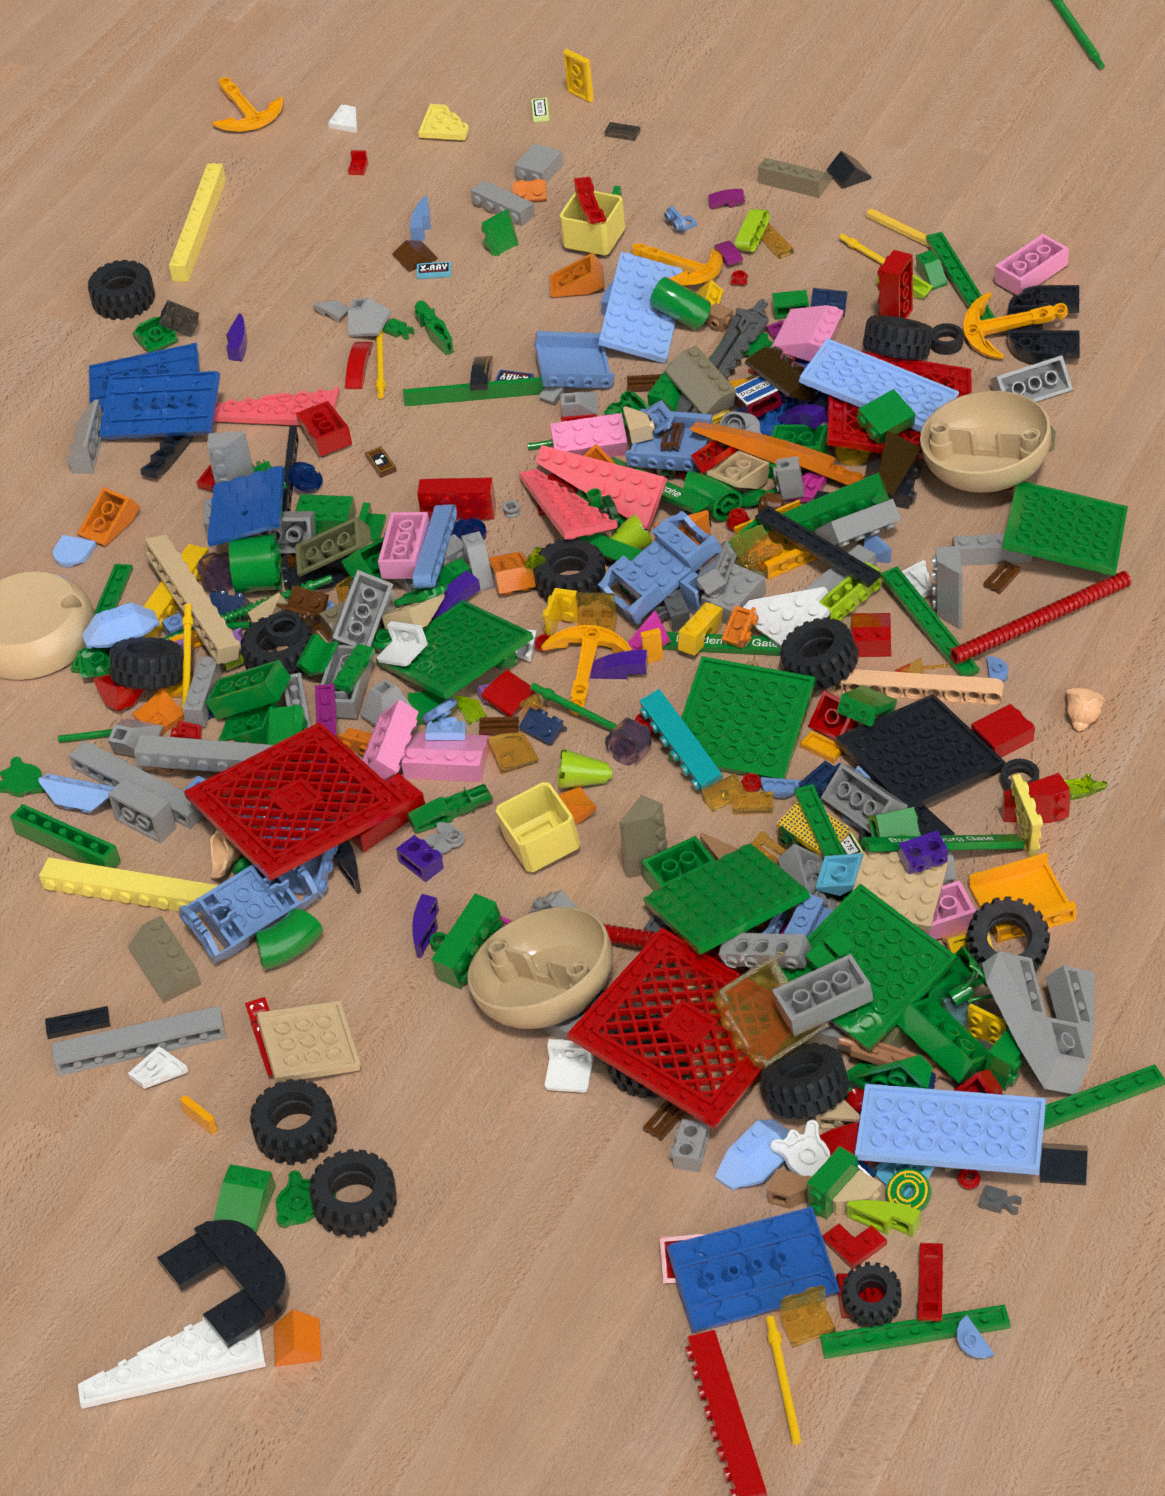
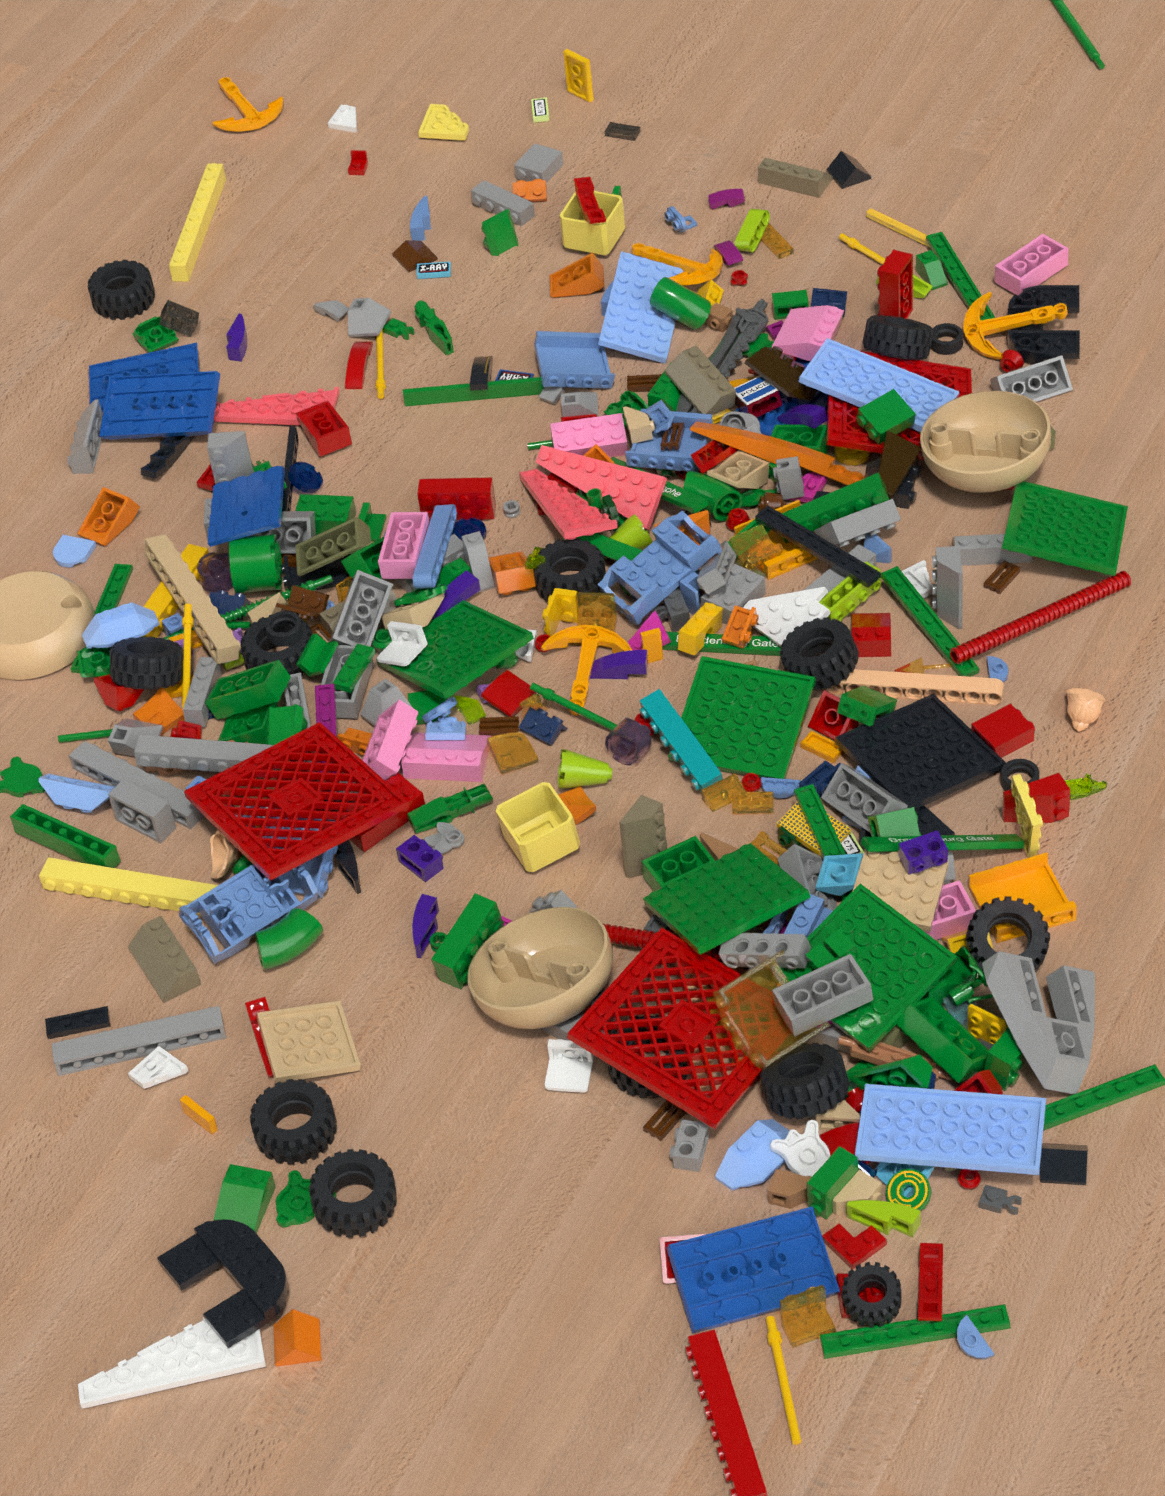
(380, 461): tile -> none
(1011, 361): none -> red cone

